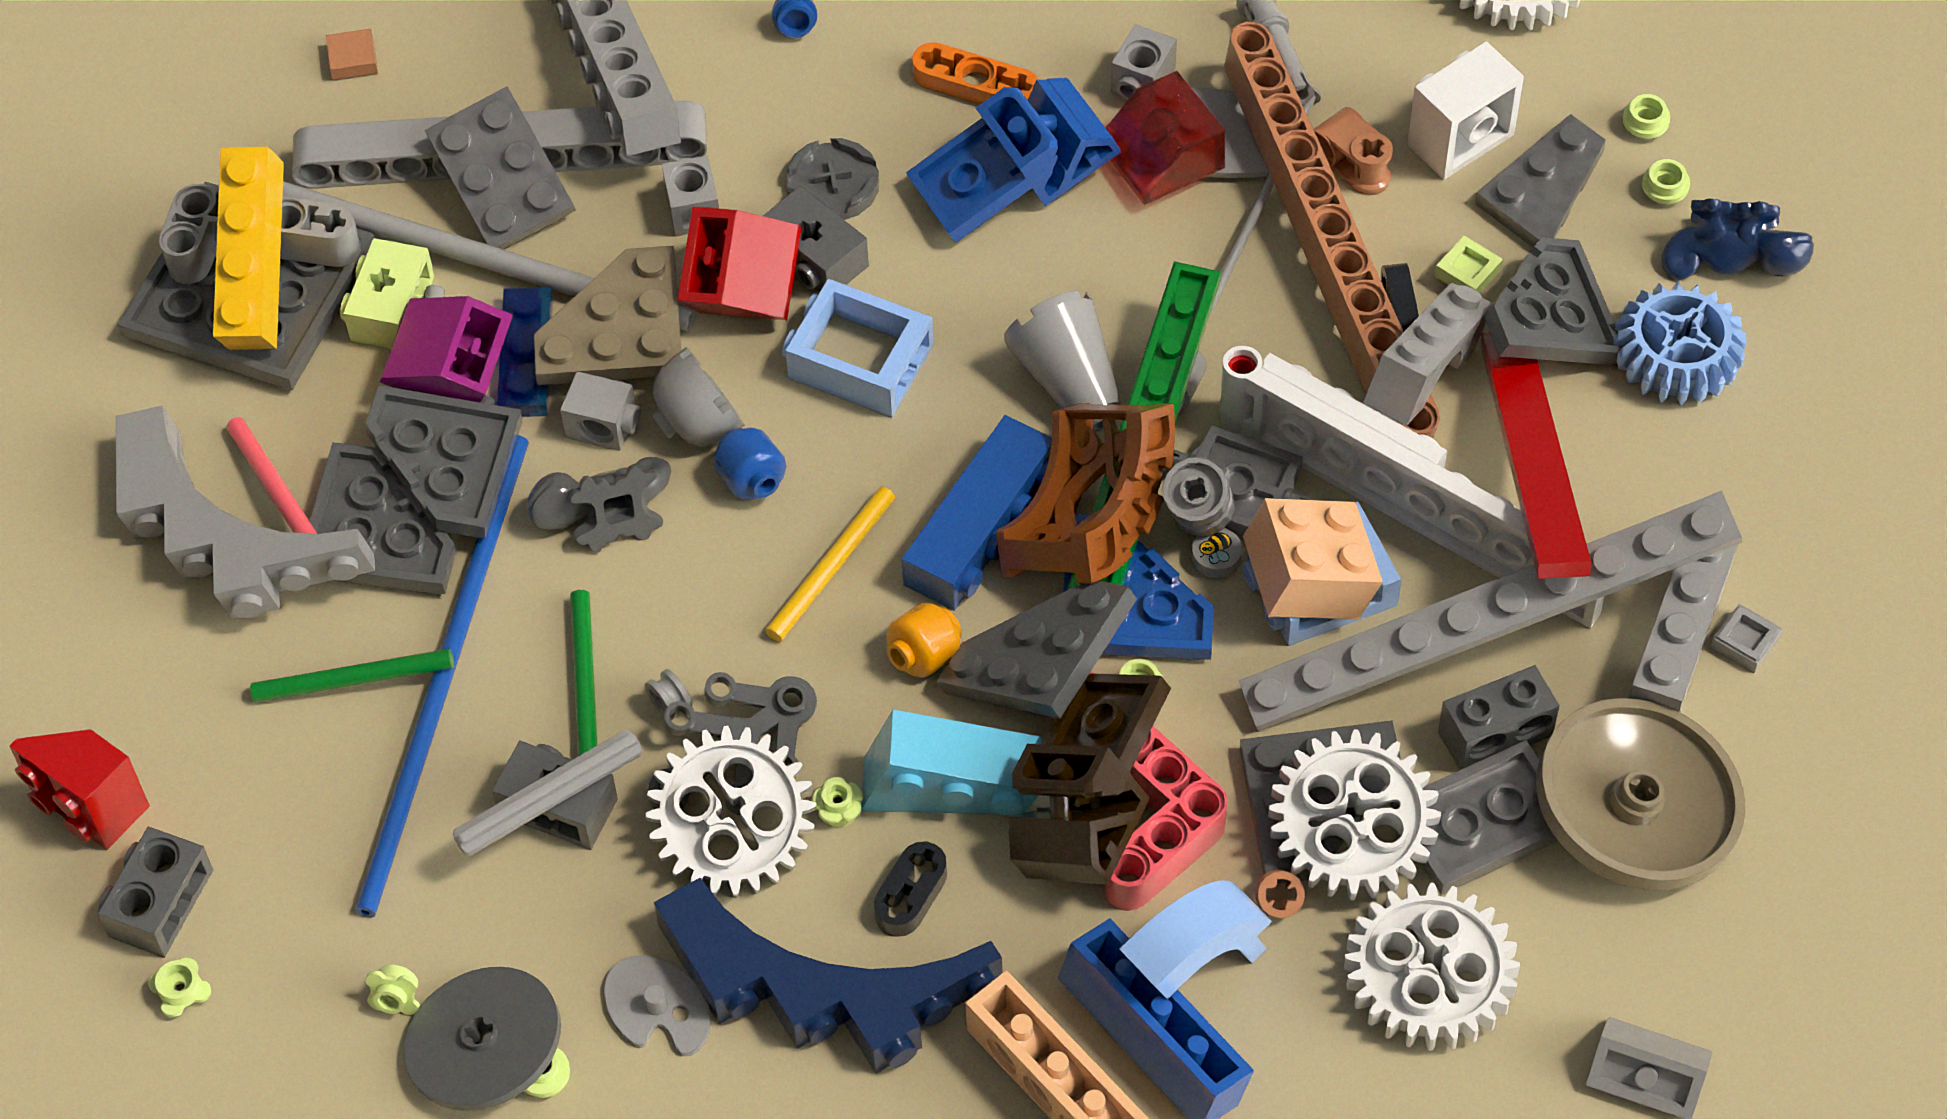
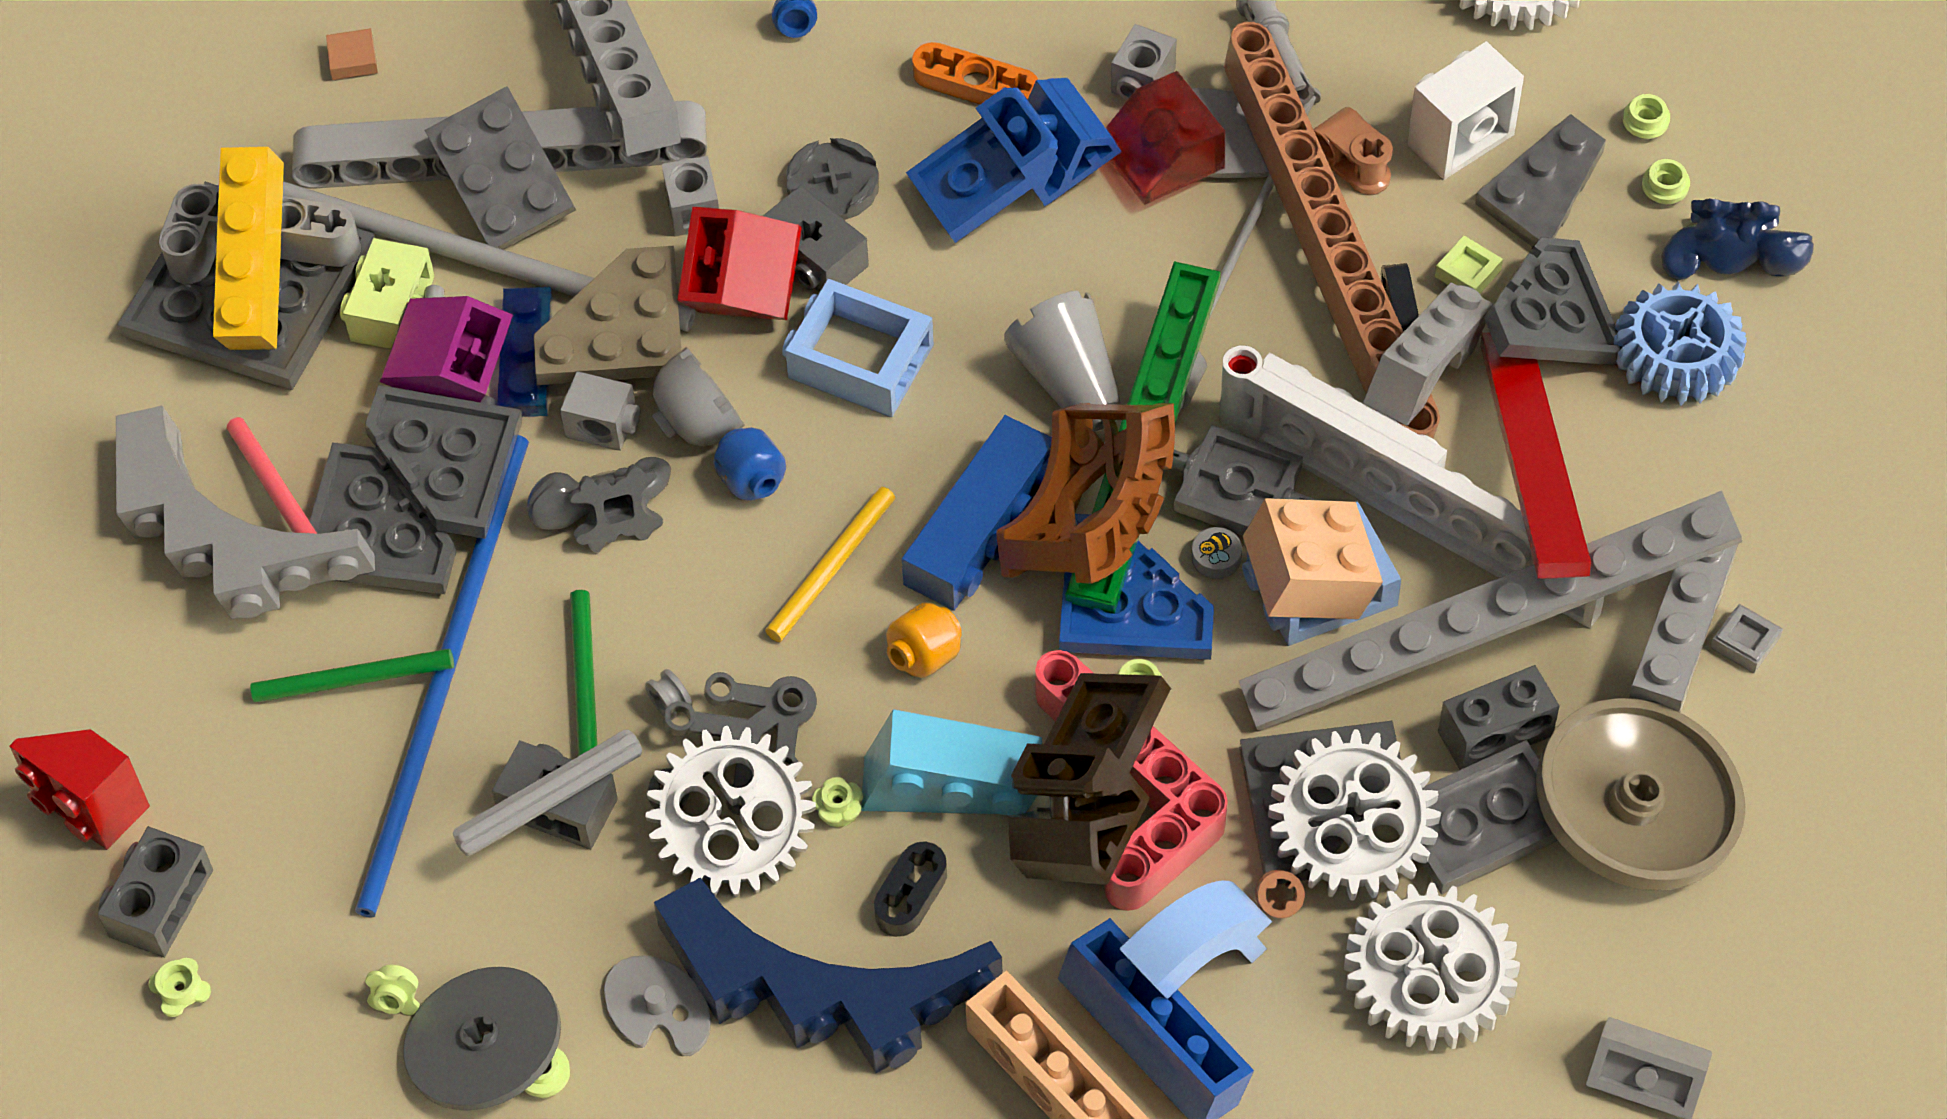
(1042, 653): dark grey plate -> none
(1198, 496): light grey wheel -> none

